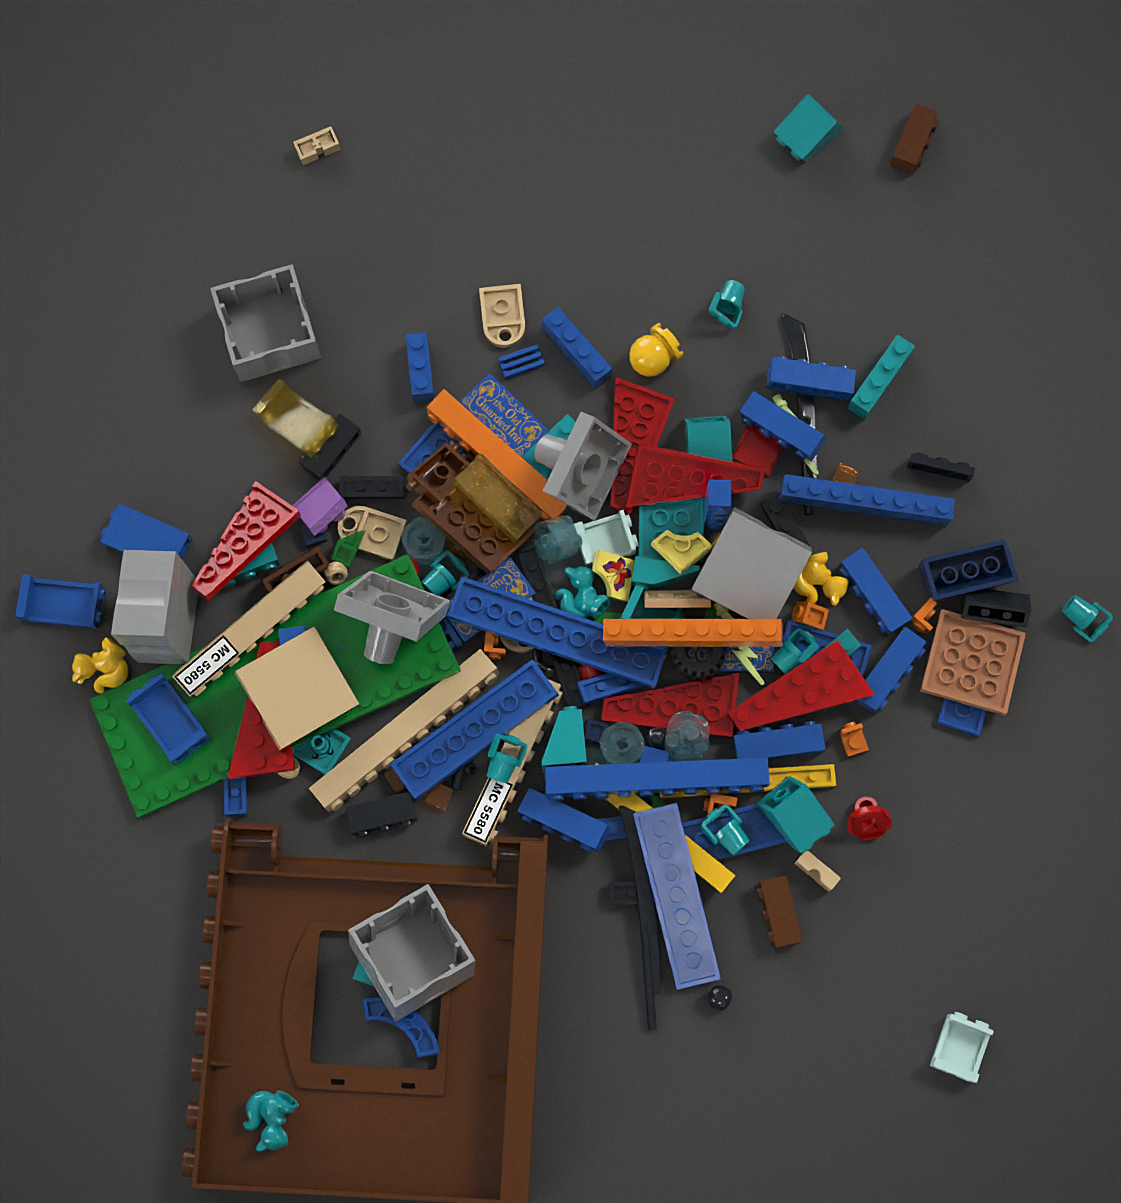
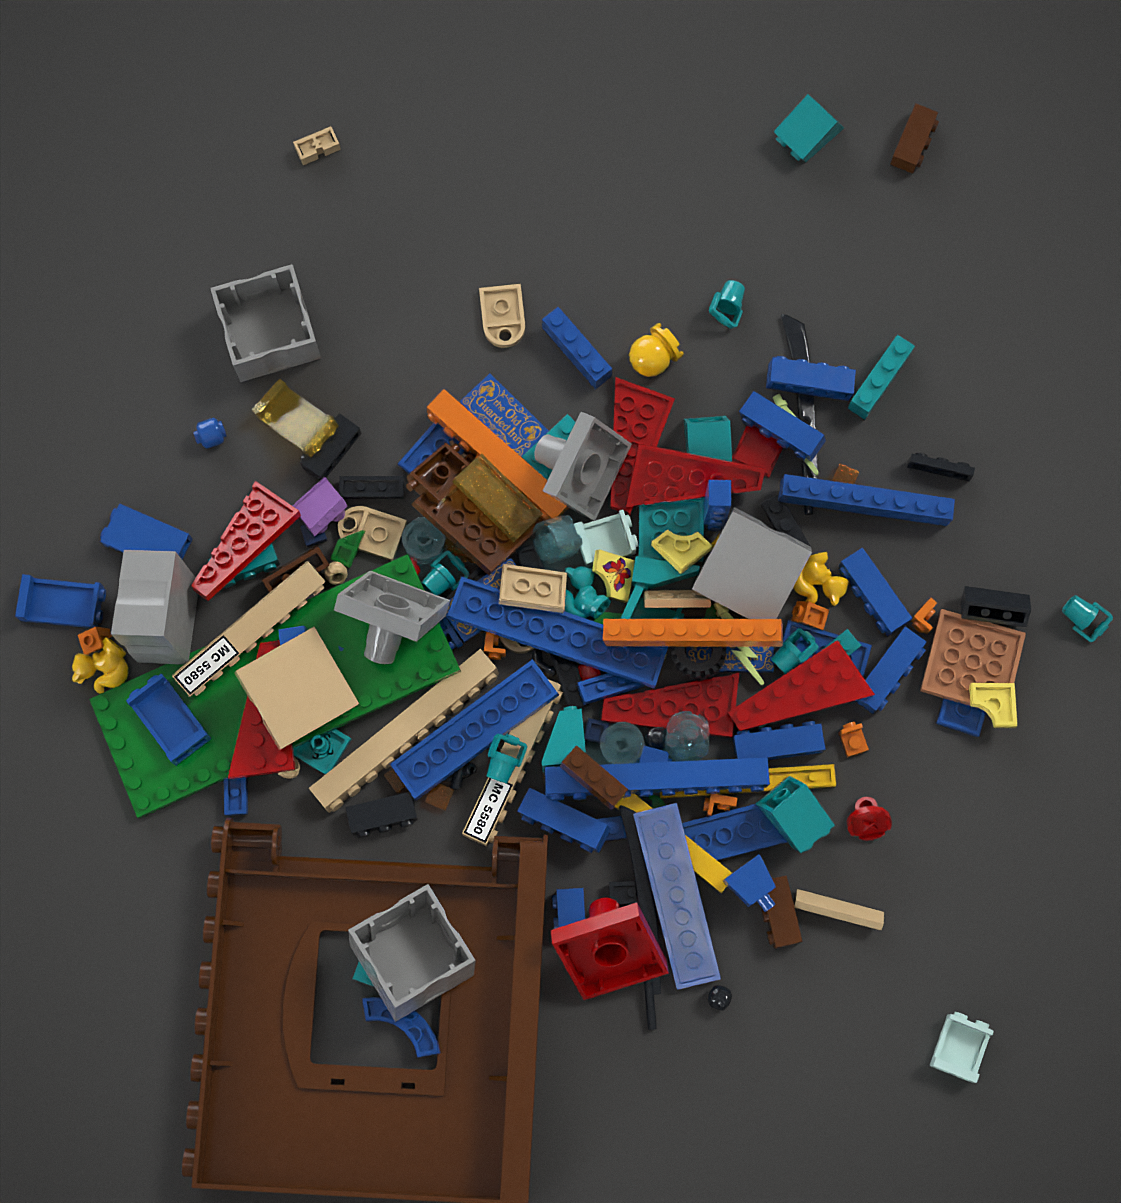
(93, 639): none -> orange bracket
(210, 433): none -> blue head
(273, 1110): teal animal -> none
(420, 367): blue brick -> none
(518, 354): blue tile -> none
(532, 588): none -> tan tile
(569, 906): none -> blue brick
(594, 777): none -> reddish brown brick
(609, 949): none -> red piece
(731, 835): teal piece -> none
(752, 883): none -> blue torso
(817, 870): tan piece -> none
(839, 909): none -> tan tile
(968, 570): dark blue slope -> none
(997, 701): none -> light yellow tile

